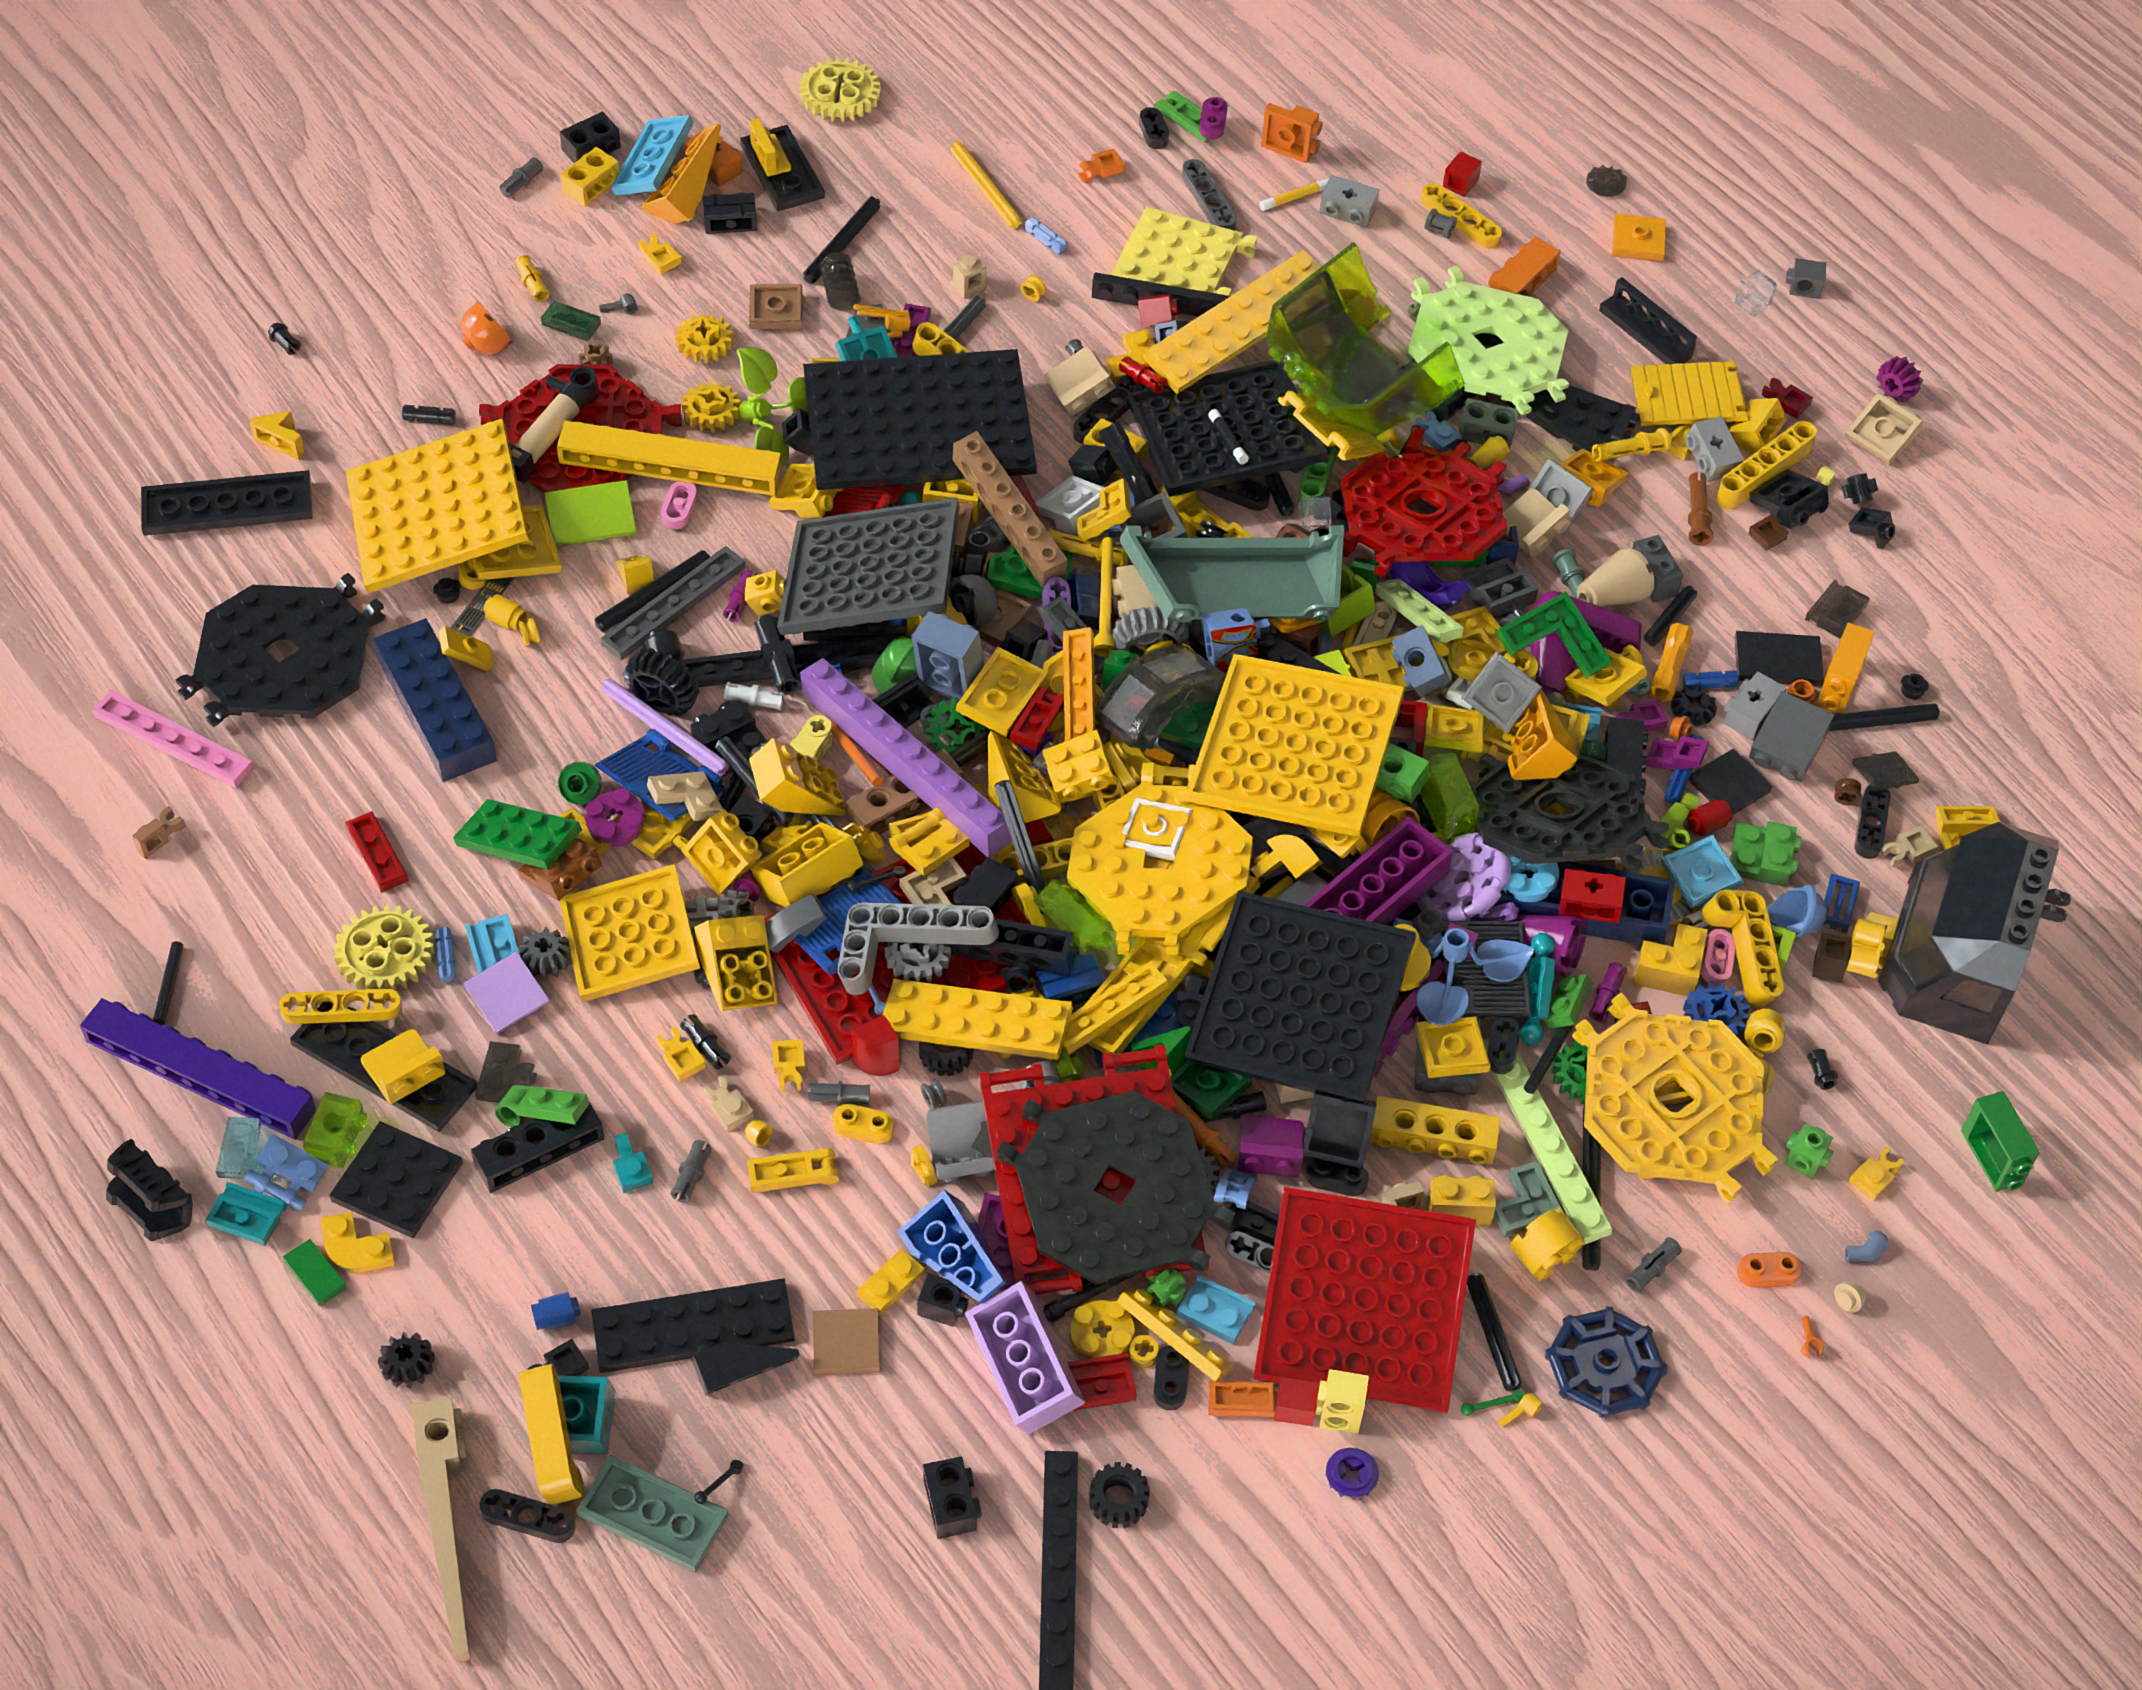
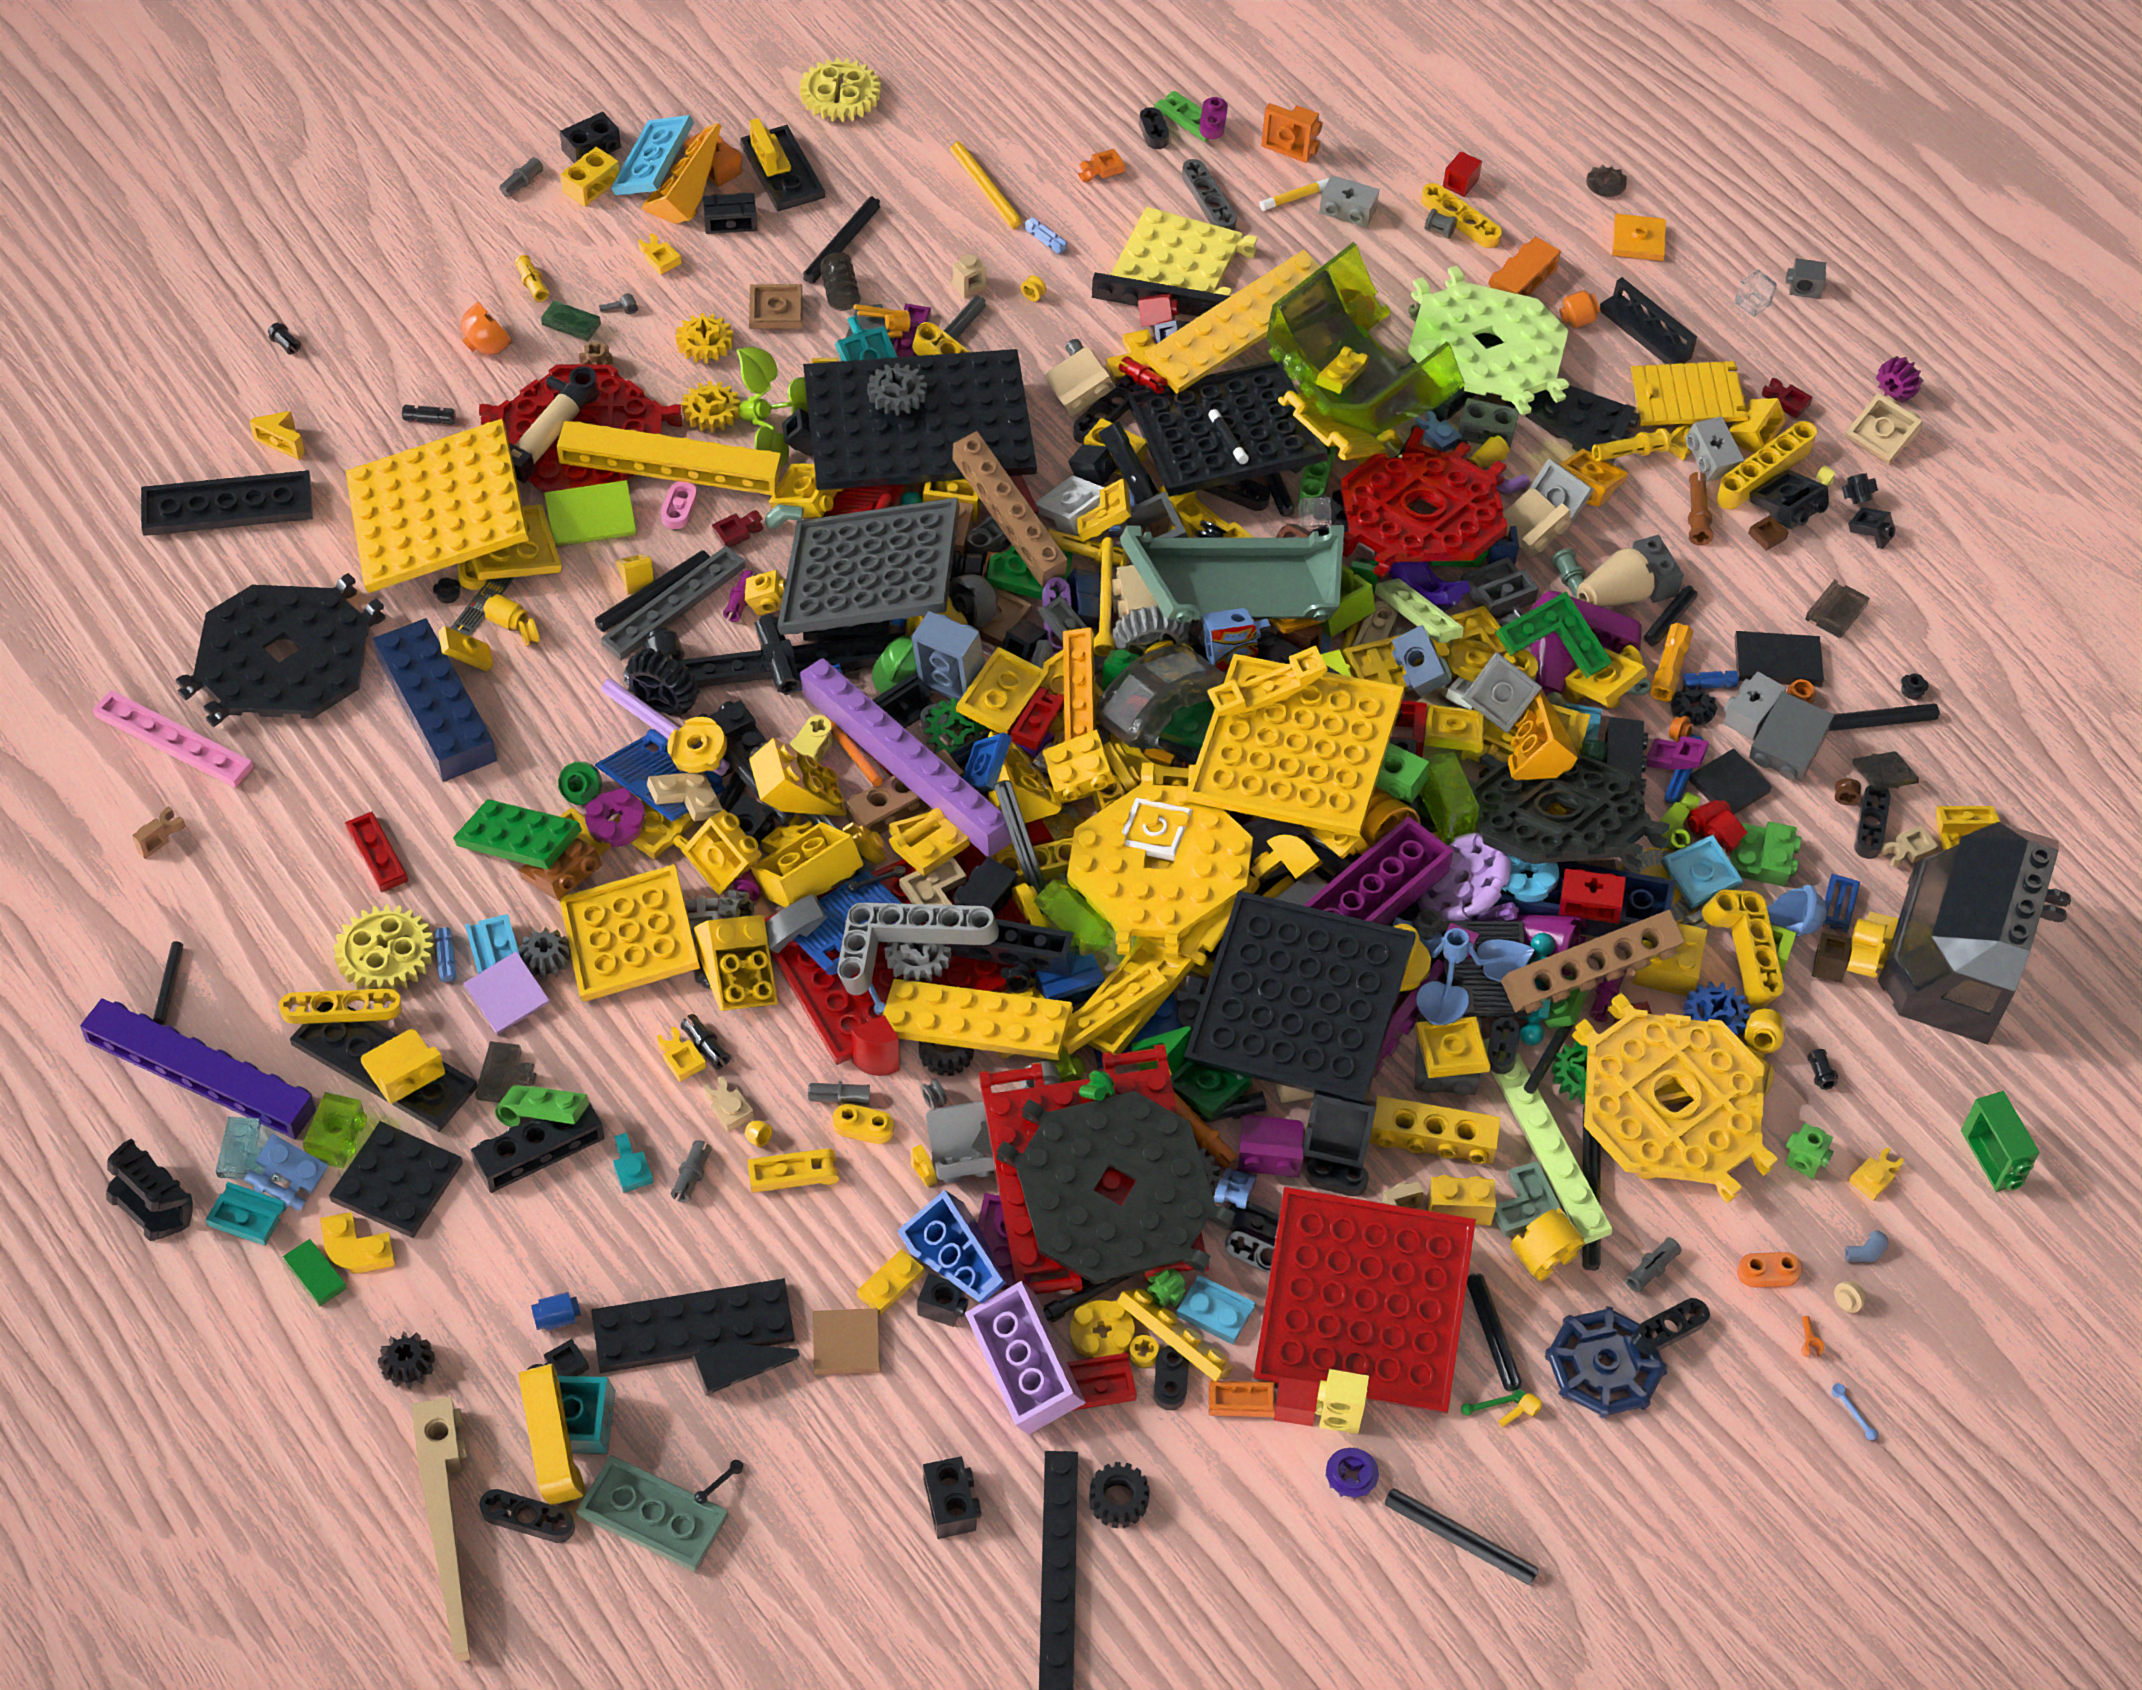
(703, 758): none -> yellow plate
(735, 530): none -> dark red plate
(753, 696): white pin -> none
(782, 513): none -> sand green arm
(788, 1062): yellow plate -> none
(897, 389): none -> dark grey gear
(986, 762): none -> blue tile
(1099, 1087): none -> green plate
(1270, 687): none -> yellow slope
(1342, 370): none -> yellow plate
(1461, 1536): none -> black axle
(1579, 309): none -> orange head
(1649, 712): magenta plate -> none
(1659, 929): none -> medium nougat brick
(1665, 1336): none -> black beam
(1718, 963): bright pink plate -> none
(1726, 830): none -> red plate
(1839, 1392): none -> medium blue hinge
(1845, 668): light orange window -> none

